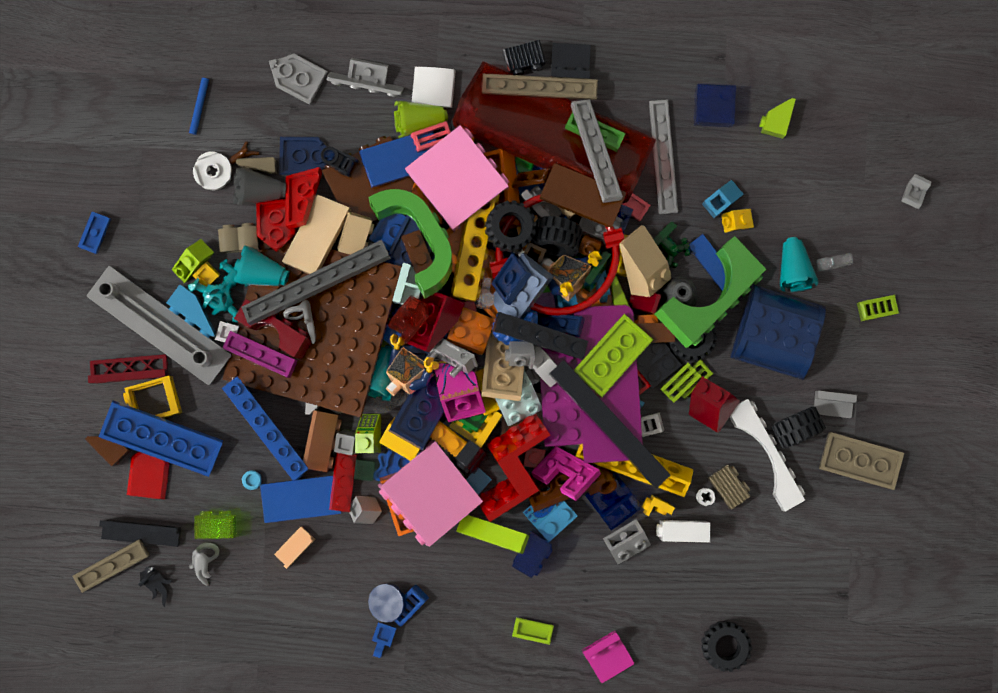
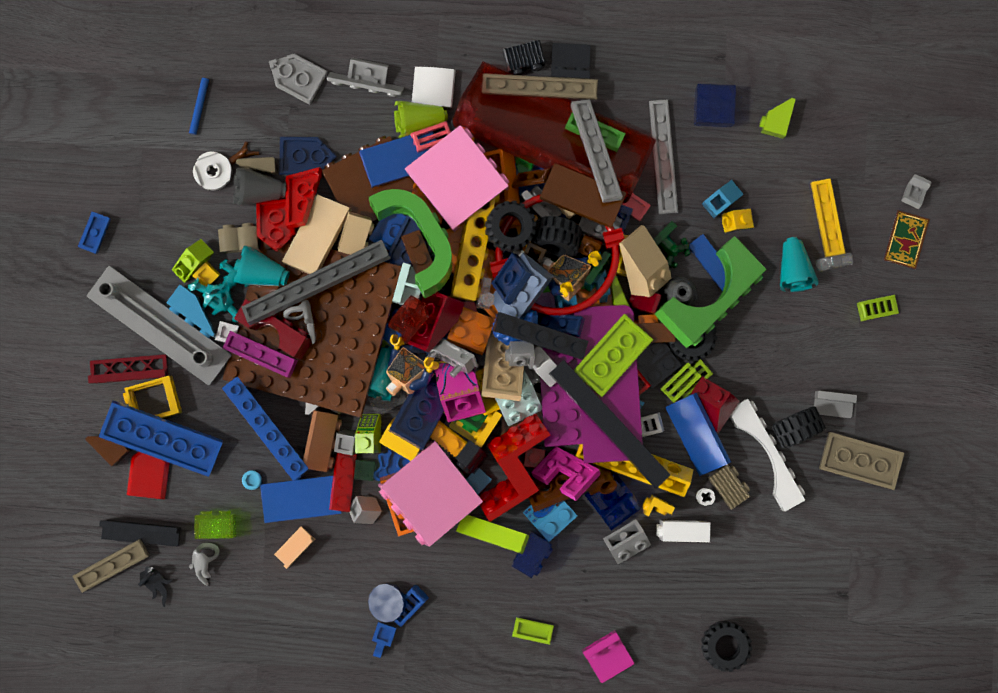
(340, 161): black piece -> none
(698, 434): none -> blue tile
(778, 332): dark blue container -> none
(827, 218): none -> yellow plate
(906, 239): none -> sticker

